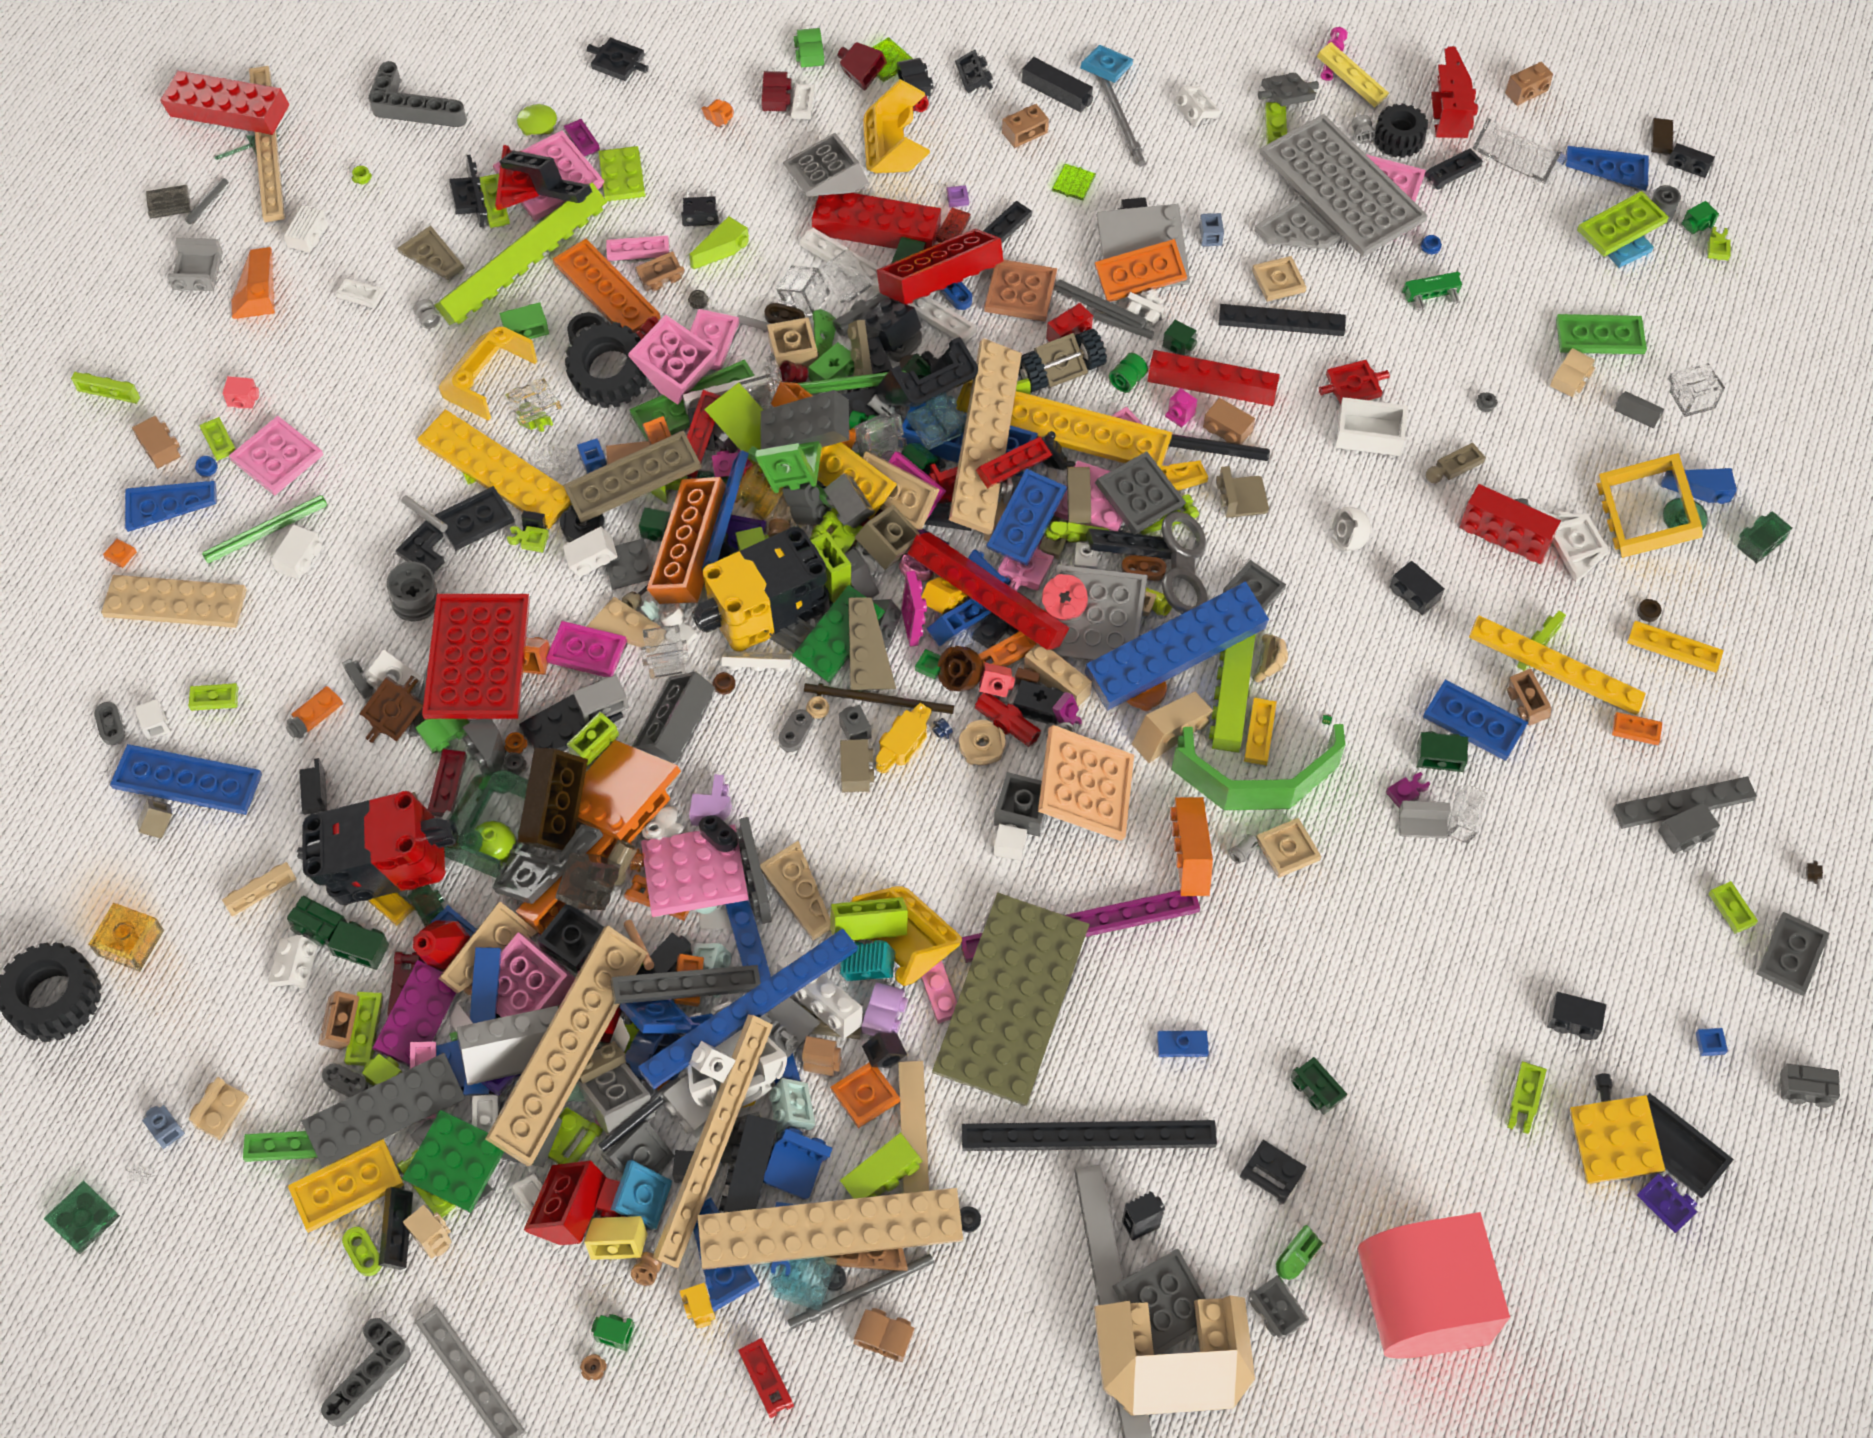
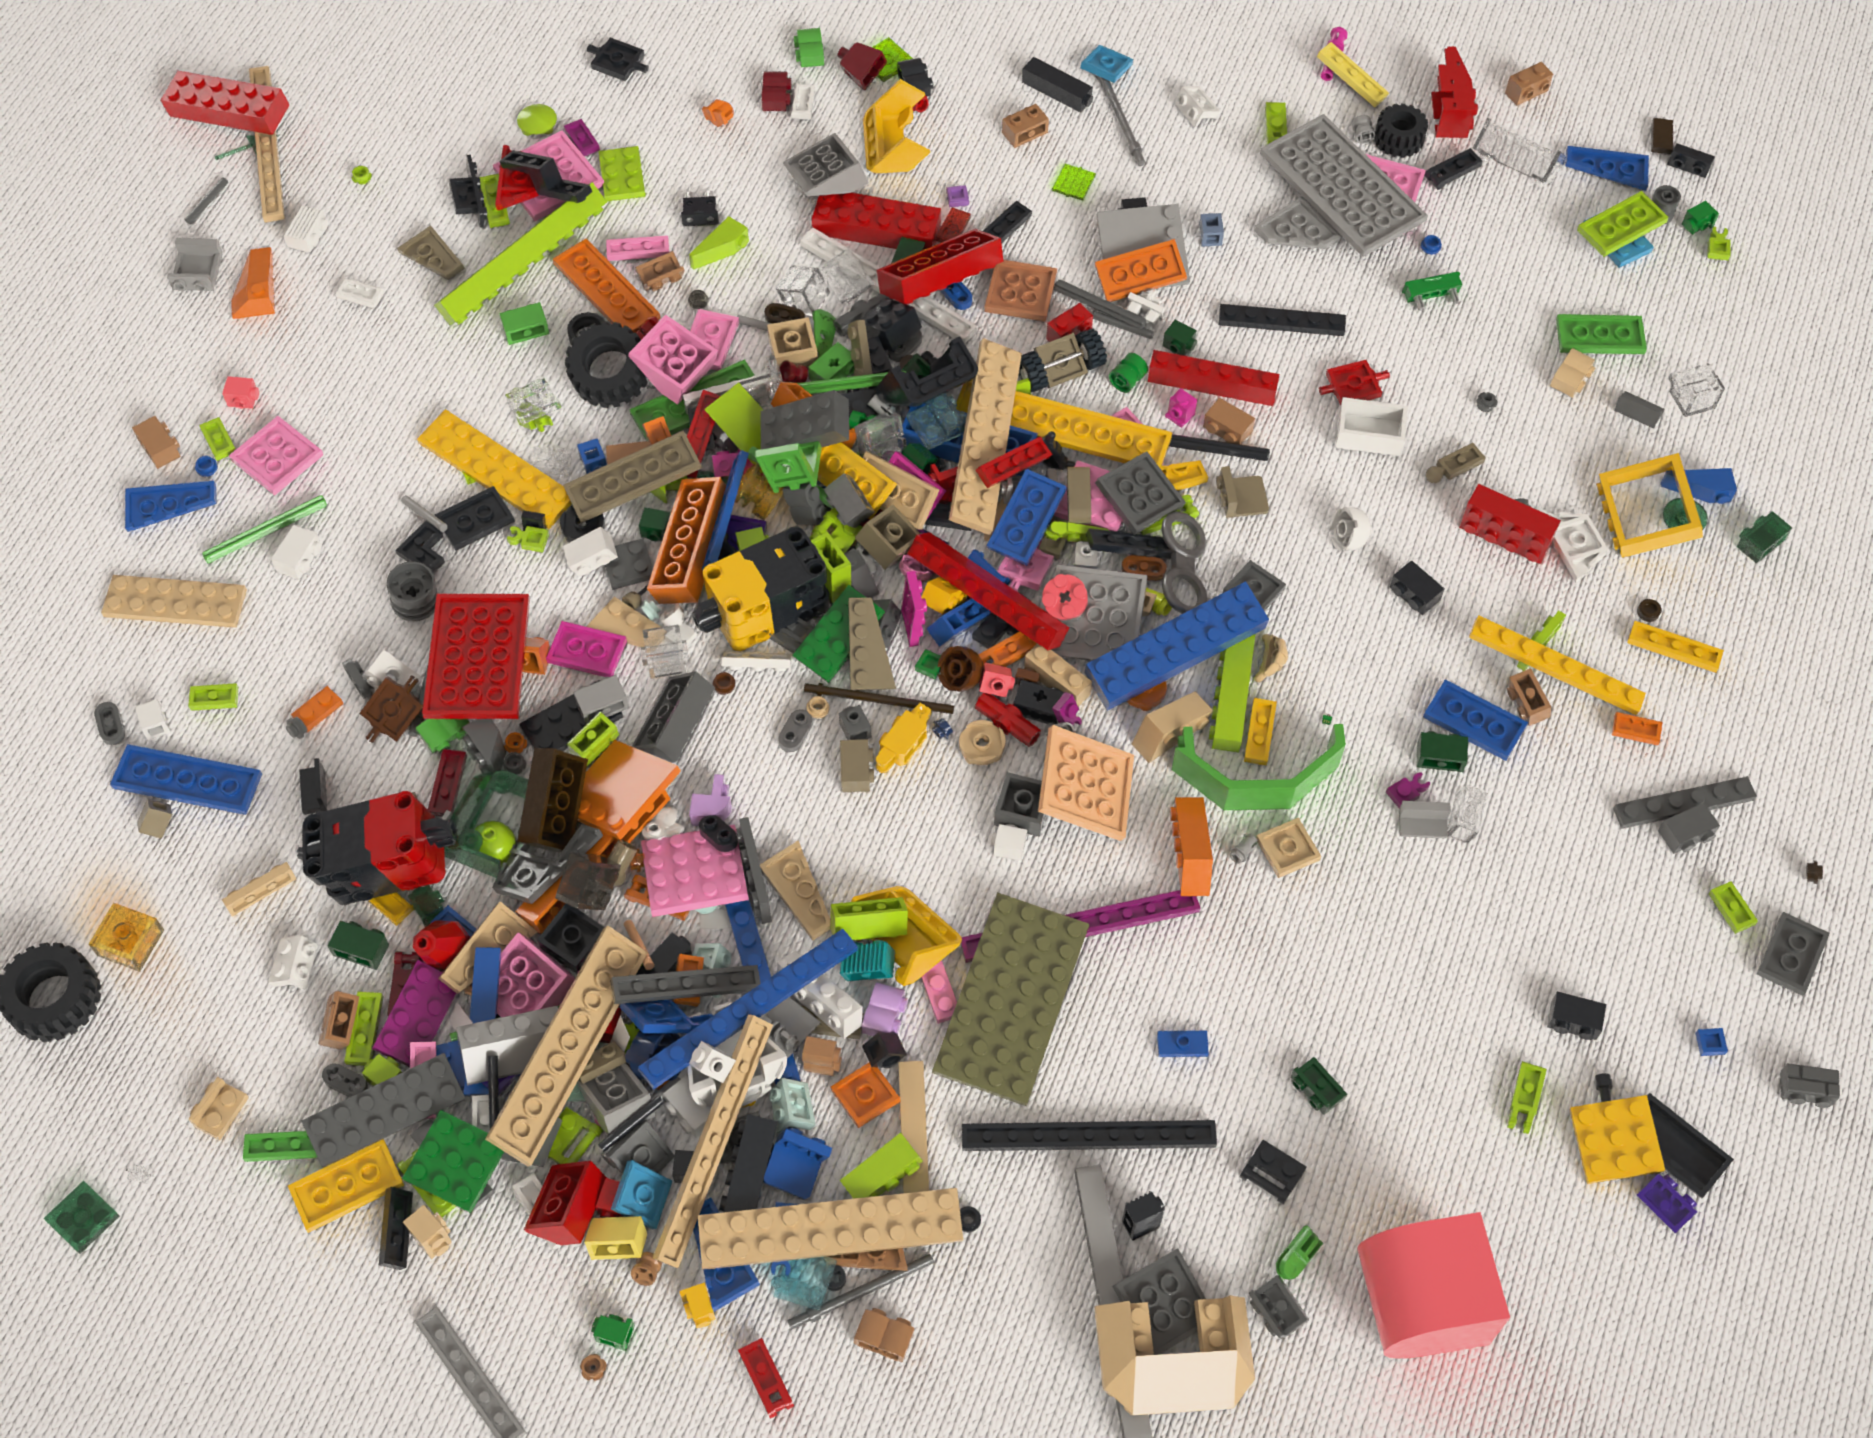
(105, 387): lime plate -> none
(119, 553): orange plate -> none
(168, 201): clear smoke plate -> none
(168, 1130): sand blue brick -> none
(314, 920): dark green brick -> none
(362, 1377): dark grey beam -> none
(363, 1252): lime plate -> none
(390, 104): dark grey beam -> none
(427, 314): light grey wheel -> none
(460, 379): yellow windscreen -> none
(493, 1089): none -> black bar
(777, 525): medium nougat wheel -> none
(973, 71): black bracket -> none
(1279, 278): tan plate -> none
(1288, 89): dark grey plate -> none

